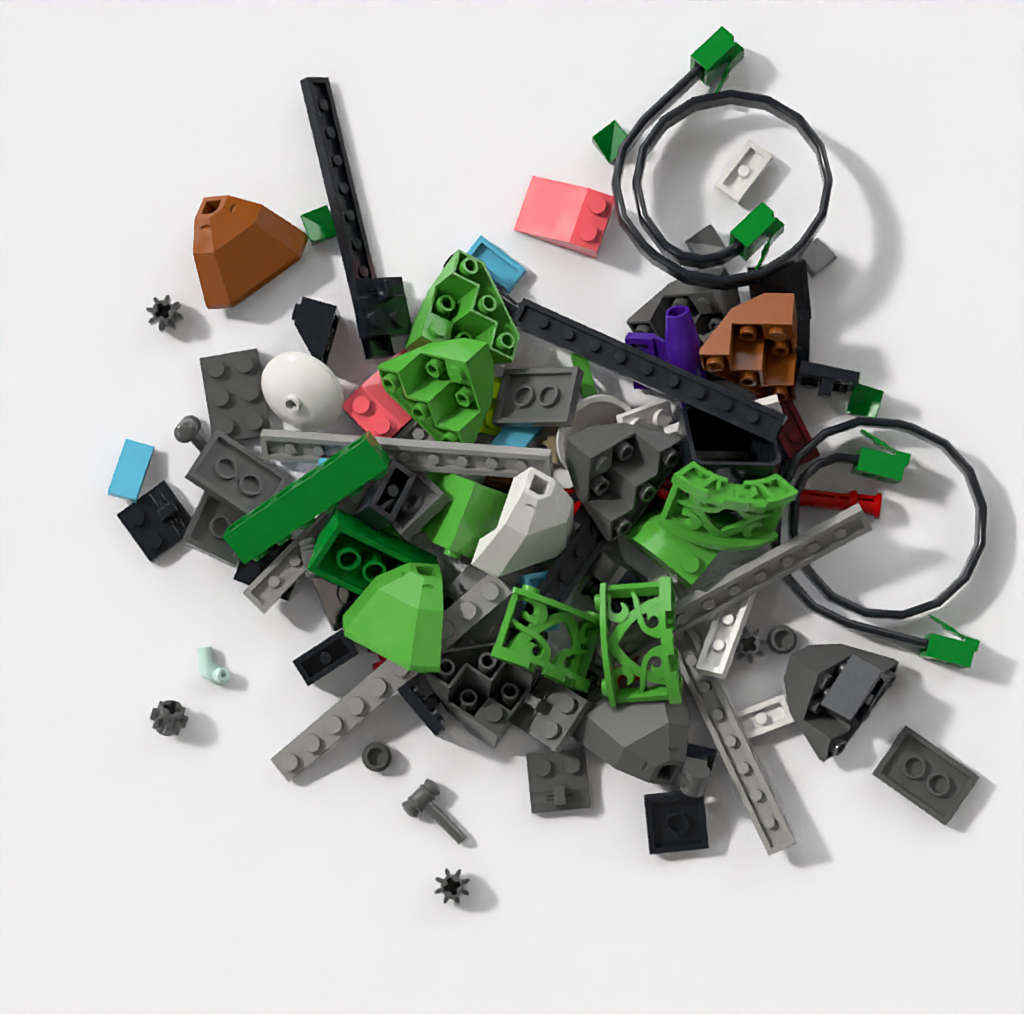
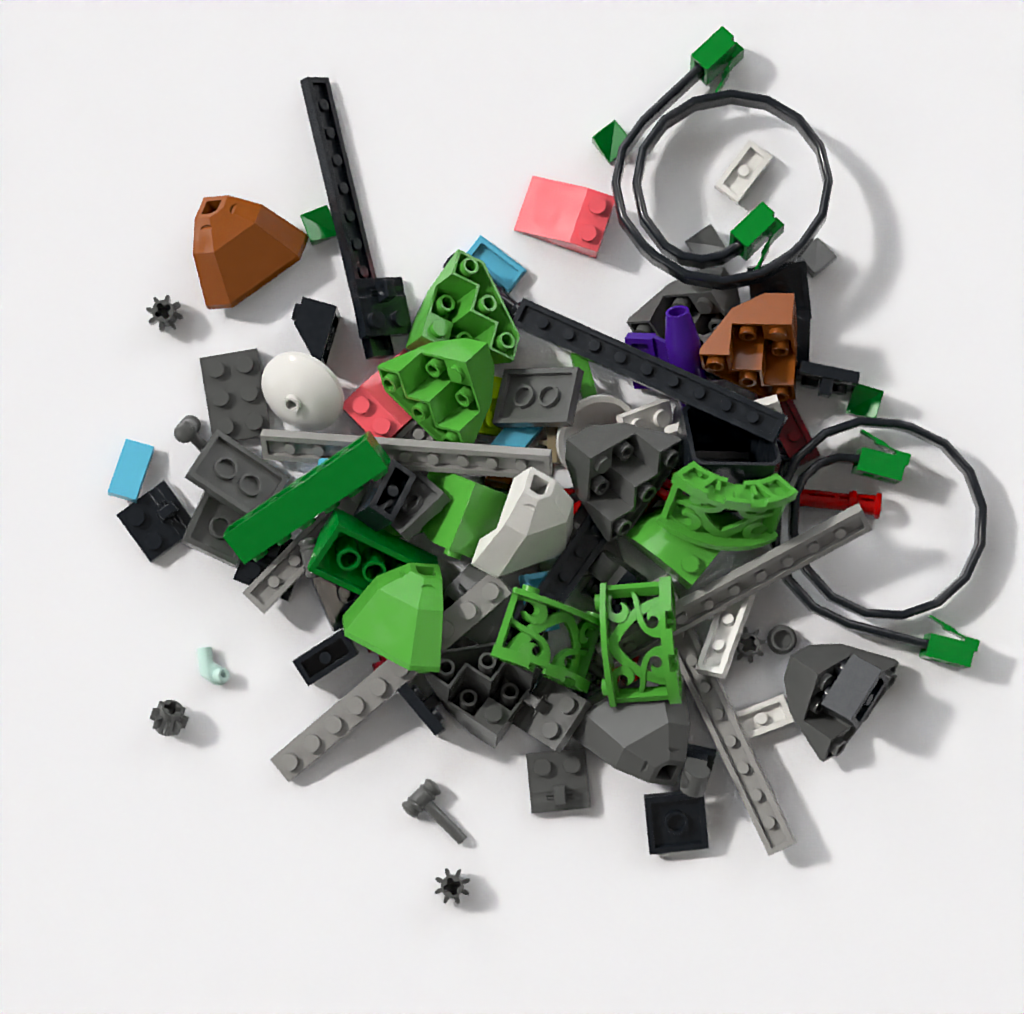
(376, 756): dark grey plate -> none
(925, 775): dark grey plate -> none

